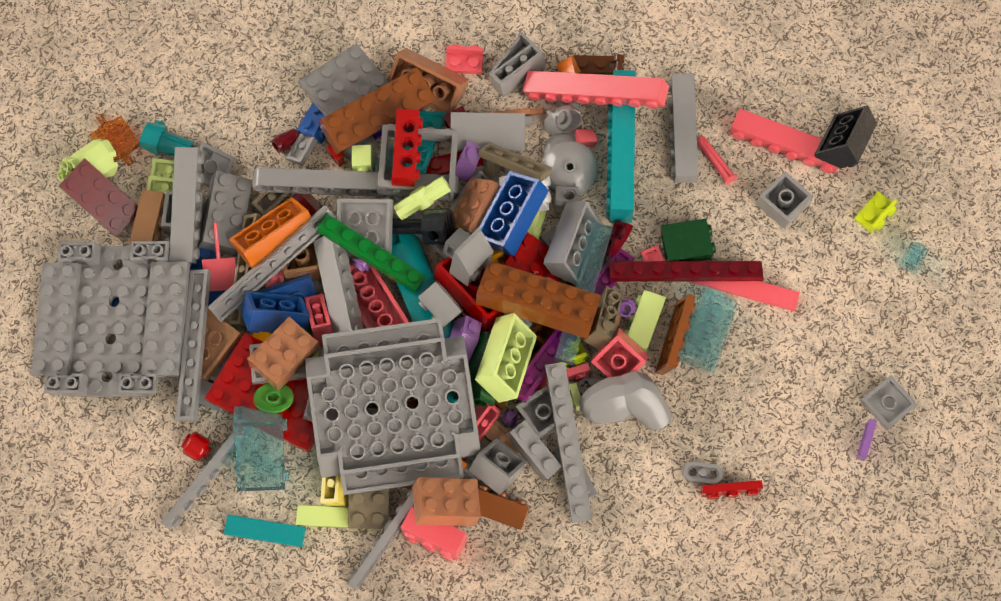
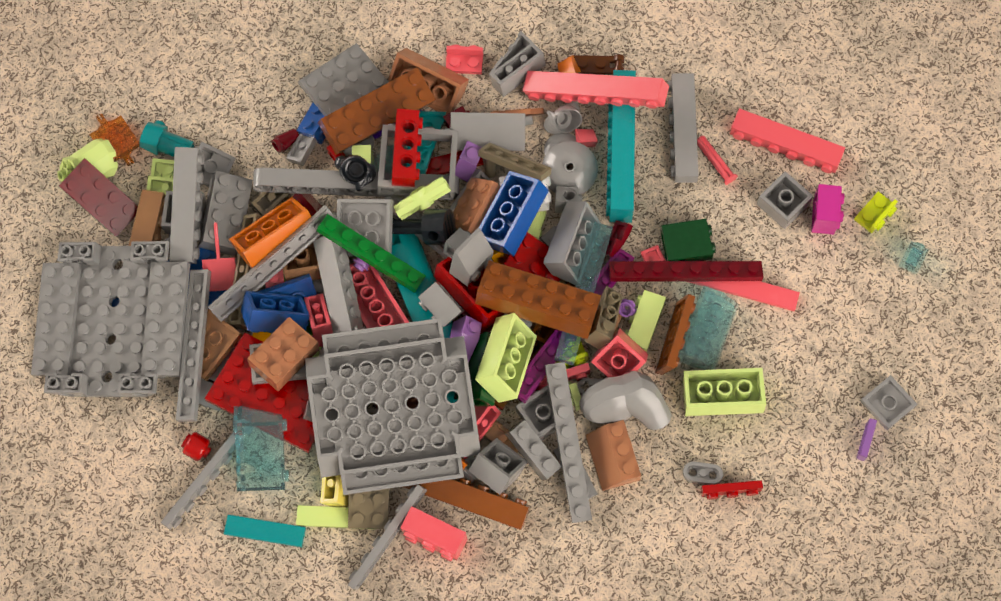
(271, 400): bright green dish -> none
(355, 170): none -> black hair
(446, 501): nougat brick -> none
(508, 417): medium lavender plate -> none
(613, 455): none -> nougat slope
(724, 392): none -> yellowish green brick
(827, 209): none -> dark pink brick
(846, 137): black slope -> none

